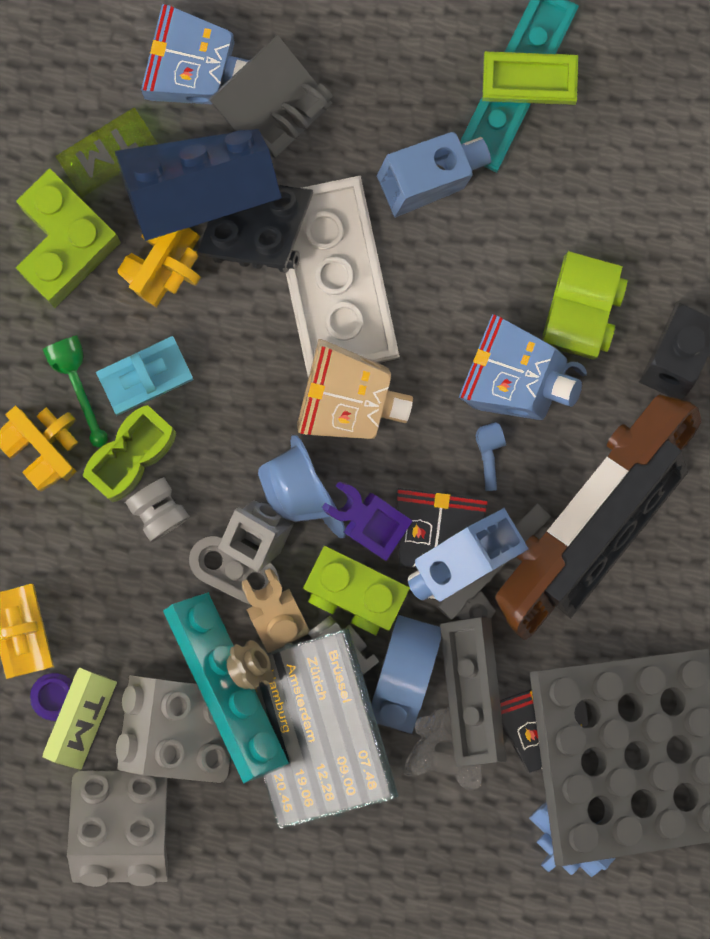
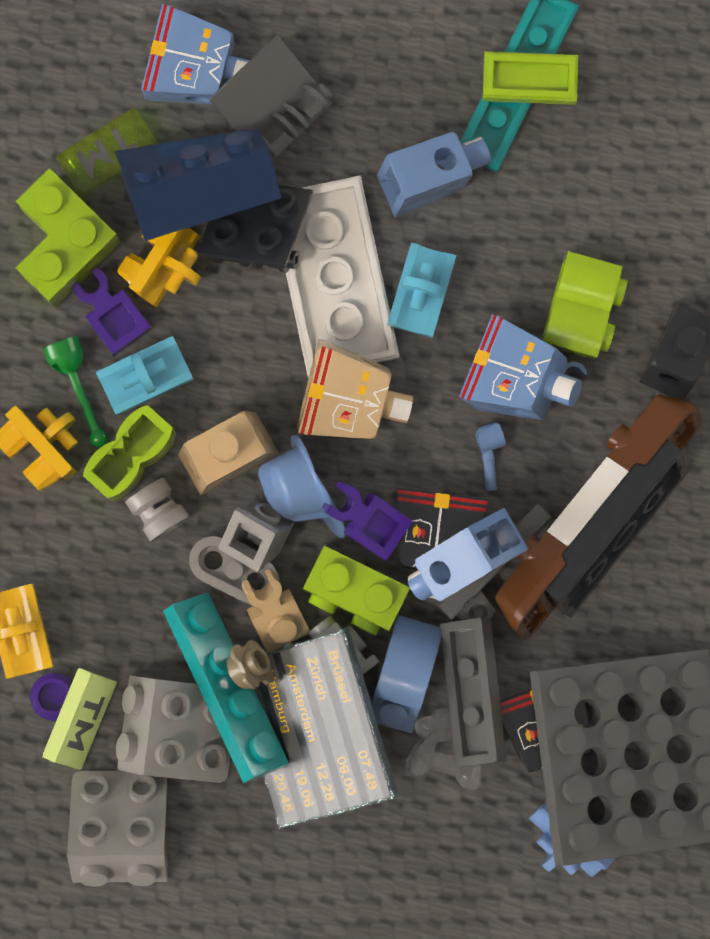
(115, 317): none -> dark purple plate
(227, 451): none -> tan torso
(421, 290): none -> medium azure hips

